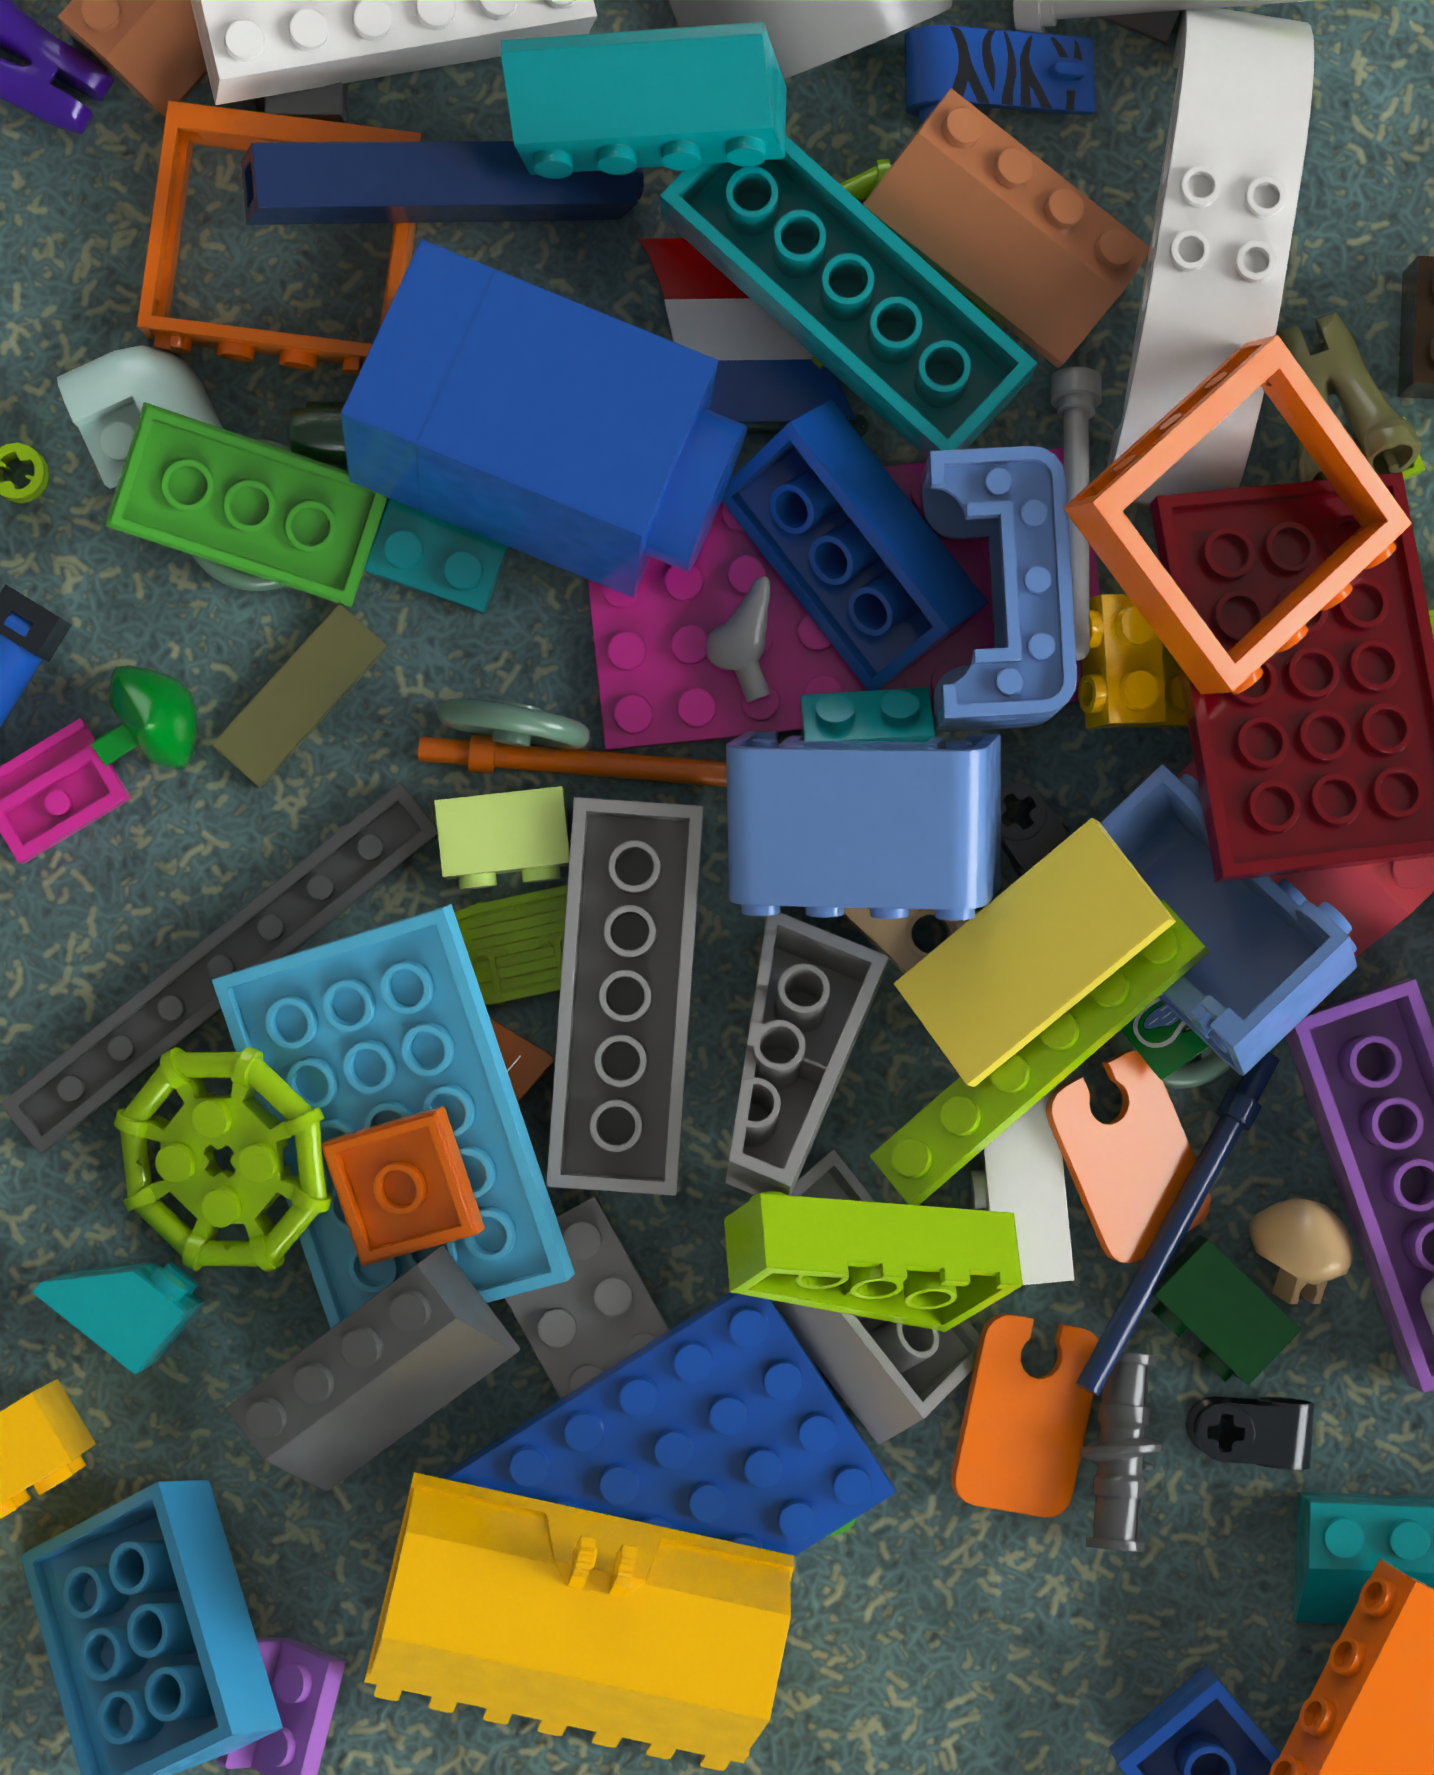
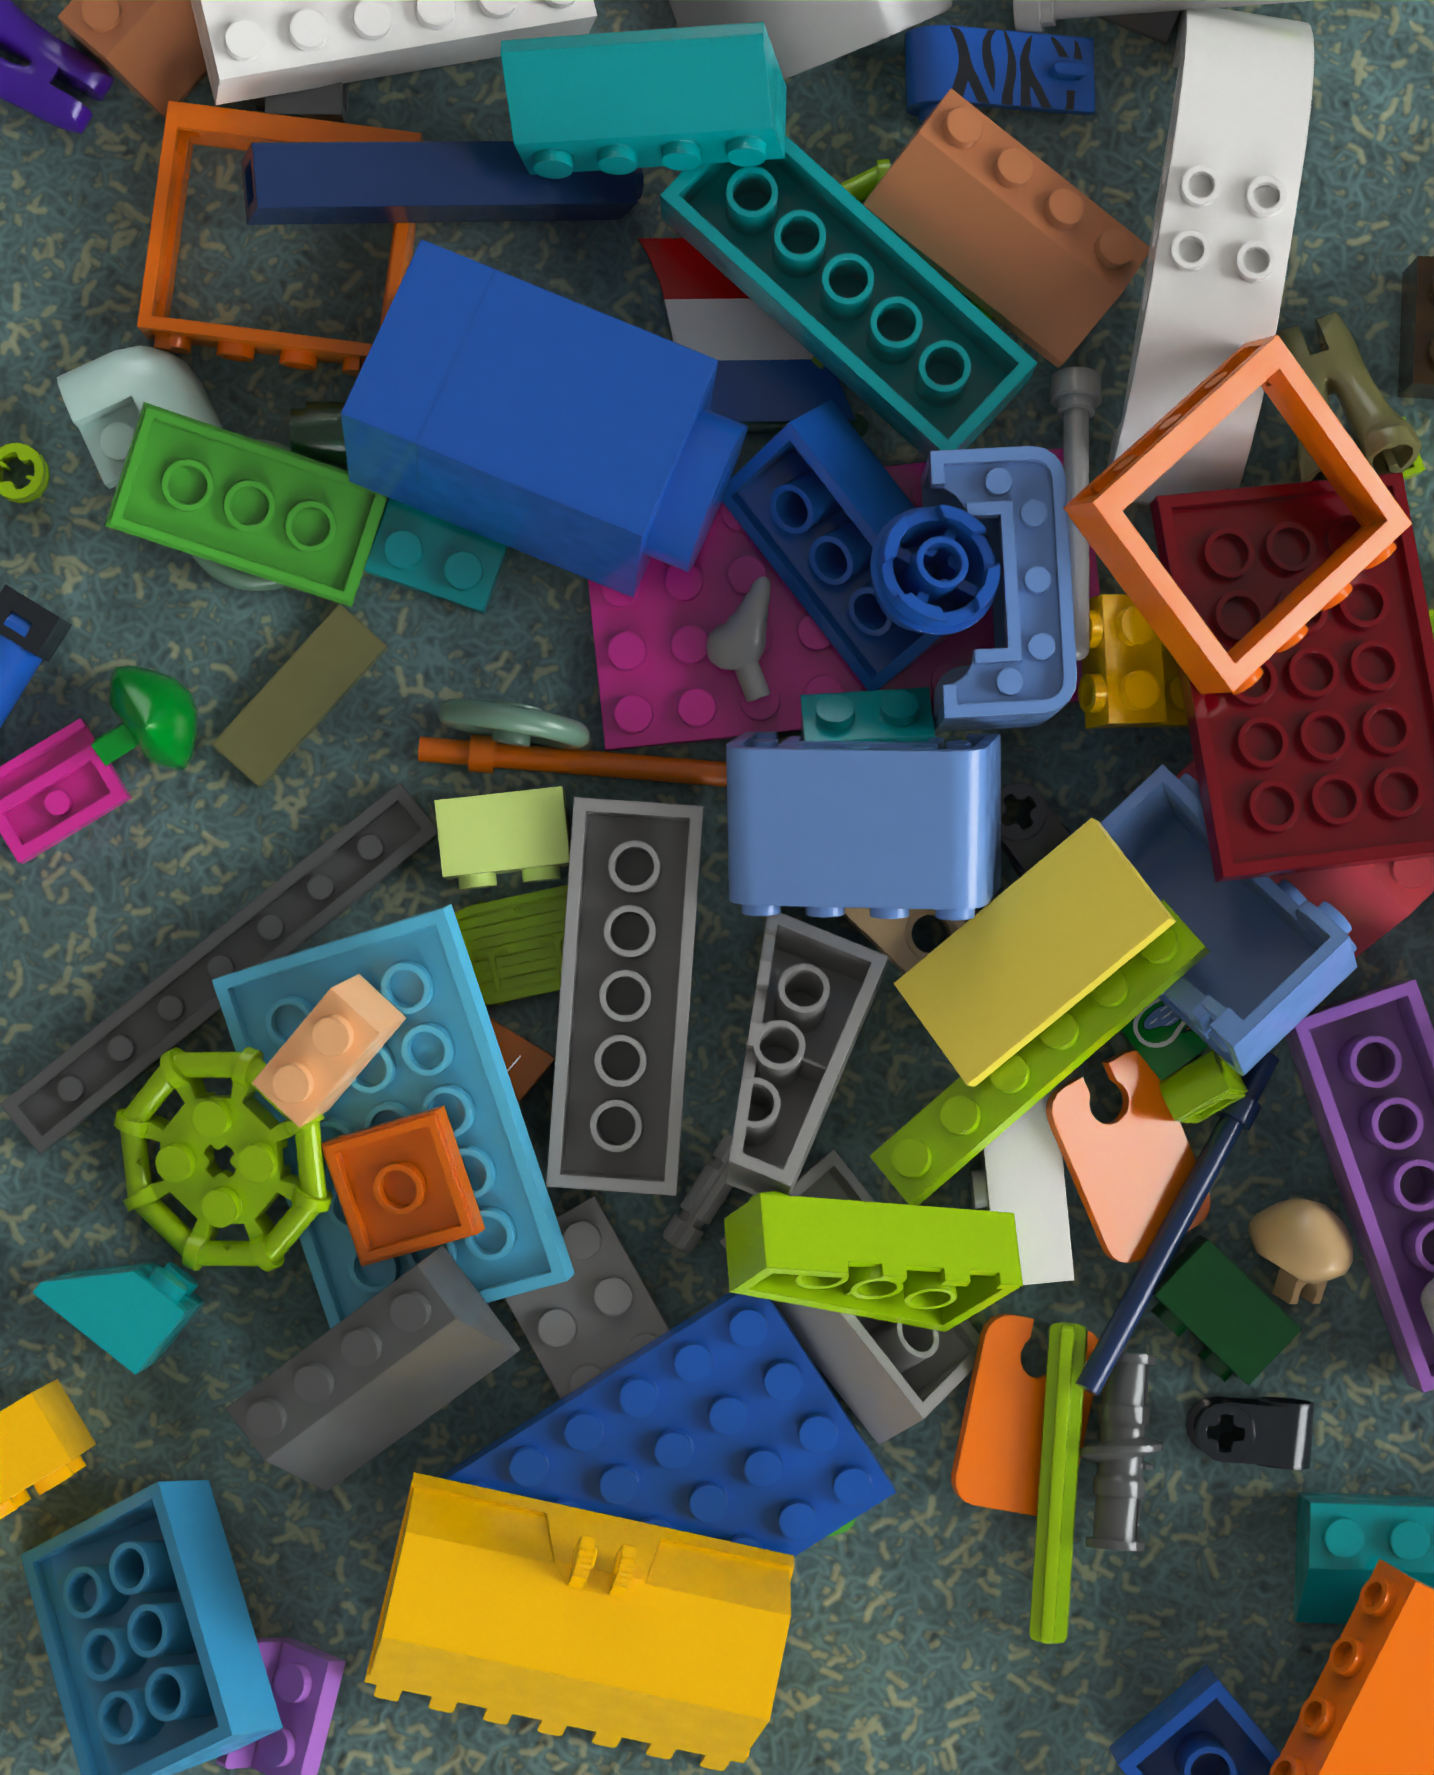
(329, 1050): none -> light nougat brick
(701, 1201): none -> light grey axle
(934, 570): none -> blue cone
(1058, 1483): none -> lime axle
(1201, 1089): none -> lime brick

